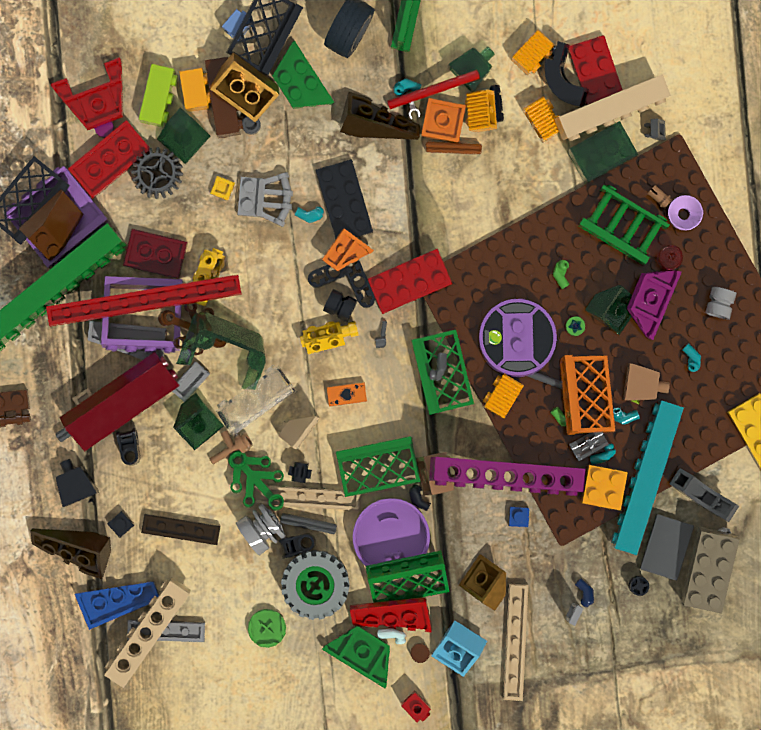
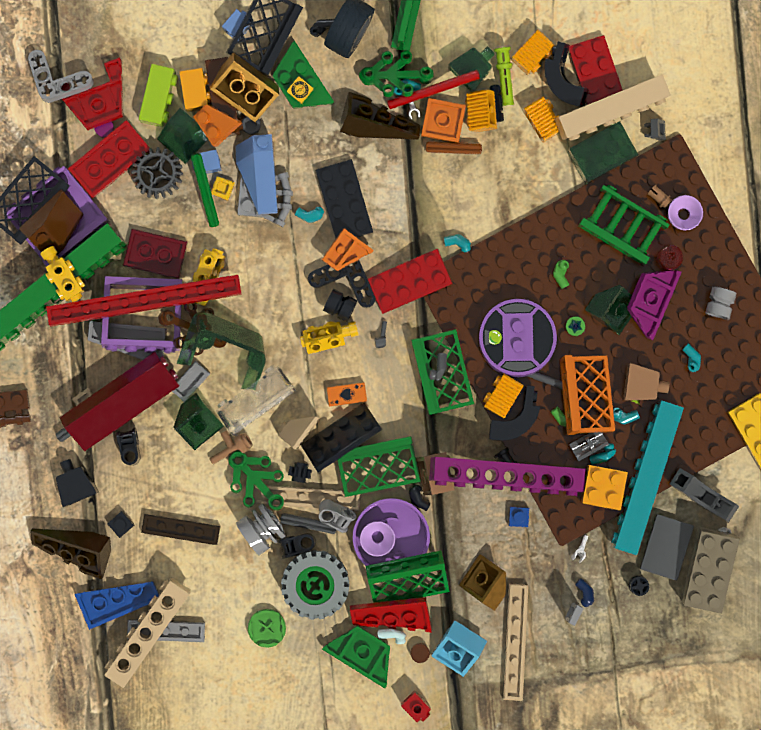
(55, 85): none -> light grey beam
(65, 277): none -> yellow brick
(205, 190): none -> green axle
(211, 161): none -> medium blue brick
(216, 124): none -> orange wing
(257, 168): none -> medium blue wedge
(300, 90): none -> yellow tile
(320, 26): none -> black arm
(338, 517): none -> light grey piece
(341, 437): none -> black plate
(377, 548): none -> lavender piece
(393, 74): none -> green plant
(459, 240): none -> teal arm
(504, 456): none -> black bush
(506, 99): none -> lime pin
(512, 429): none -> black arch
(580, 552): none -> white hand

